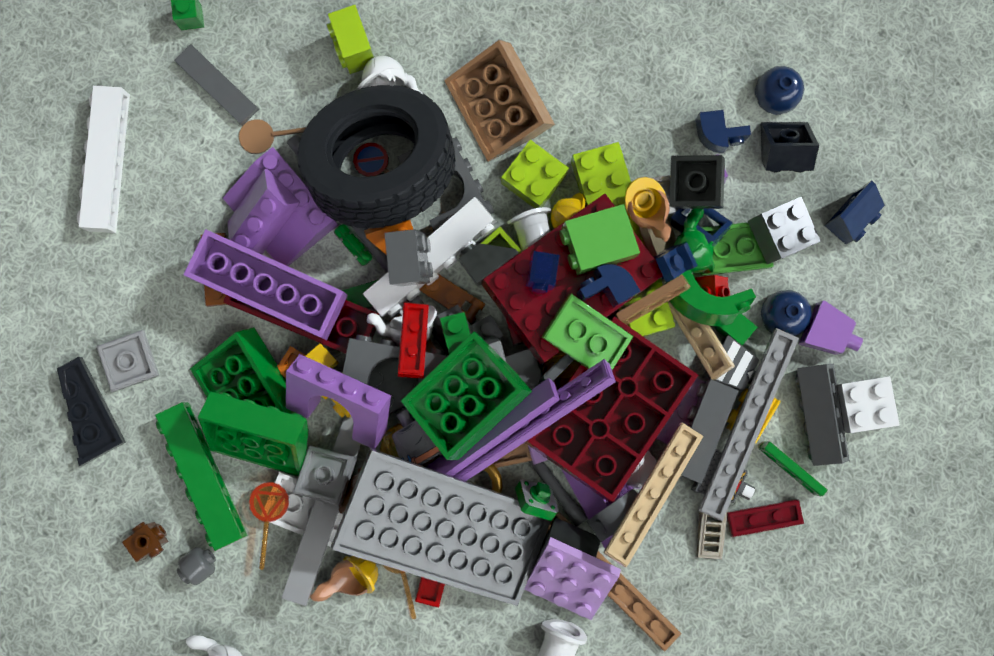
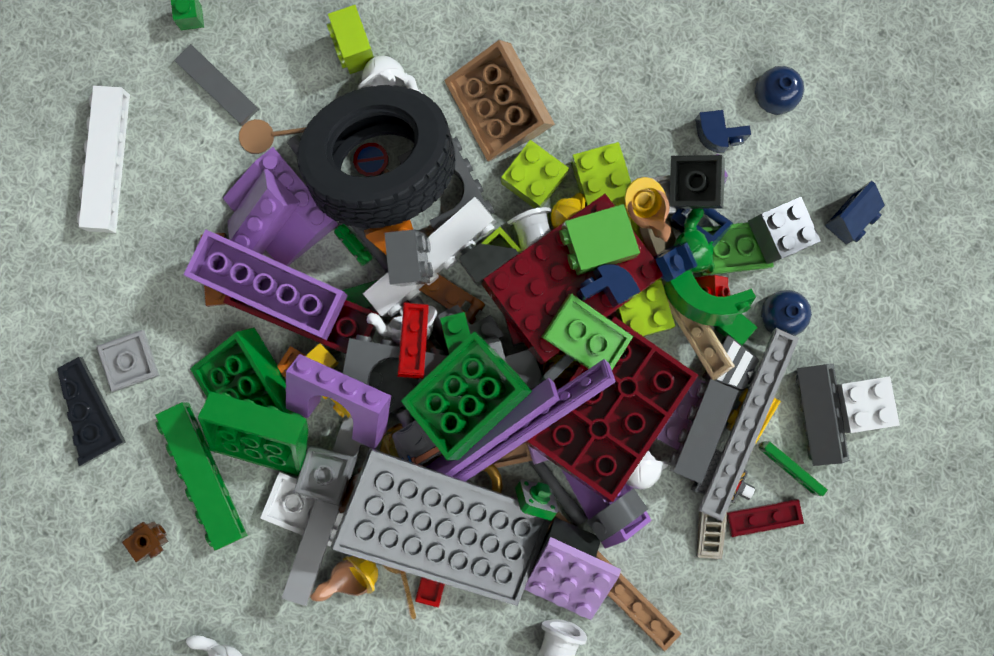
(196, 566): dark grey head -> none
(268, 504): clear orange piece -> none
(542, 271): clear blue brick -> none
(653, 300): medium nougat tile -> none
(653, 495): tan tile -> none
(788, 146): black slope -> none
(830, 330): medium lavender torso -> none

